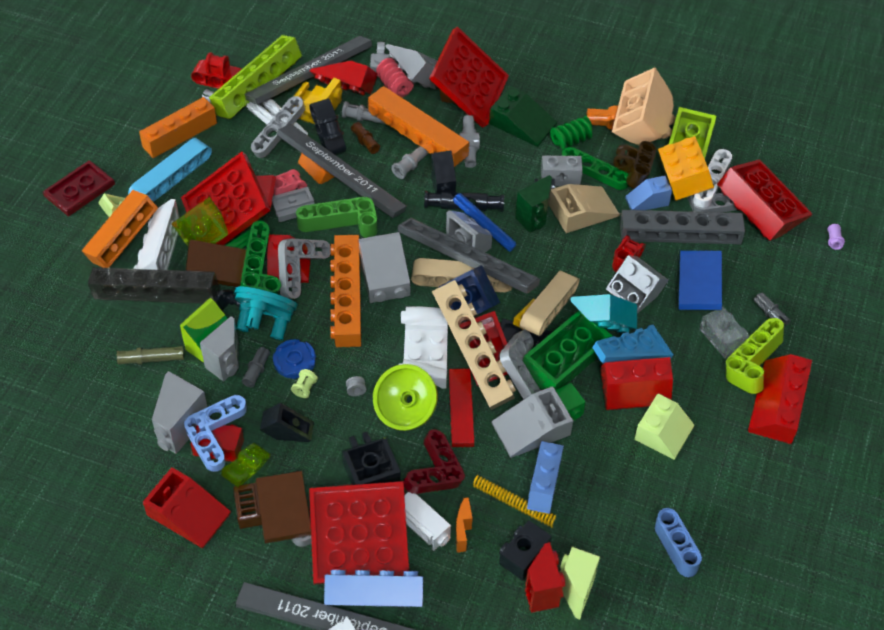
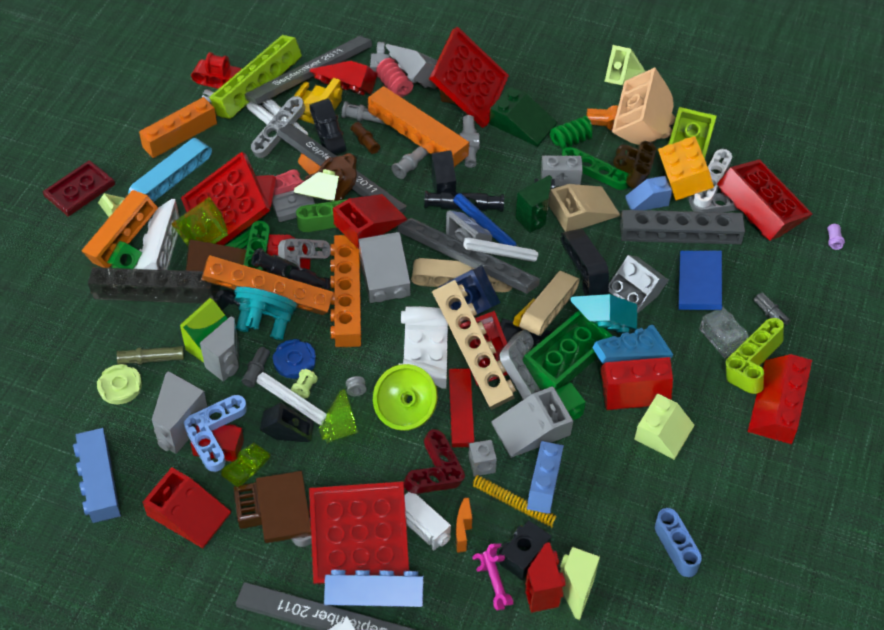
(97, 475): none -> medium blue brick
(119, 384): none -> yellowish green tile
(123, 248): none -> green brick
(236, 275): none -> orange brick
(276, 264): none -> black piece
(290, 398): none -> white axle
(319, 186): none -> yellowish green slope
(338, 420): none -> clear neon green slope
(345, 168): none -> reddish brown tile
(366, 217): none -> red slope
(370, 461): black hinge -> none
(482, 458): none -> light grey brick
(488, 563): none -> dark pink bar
(500, 249): none -> white axle
(588, 262): none -> black beam
(622, 65): none -> yellowish green slope
(626, 248): red piece -> none

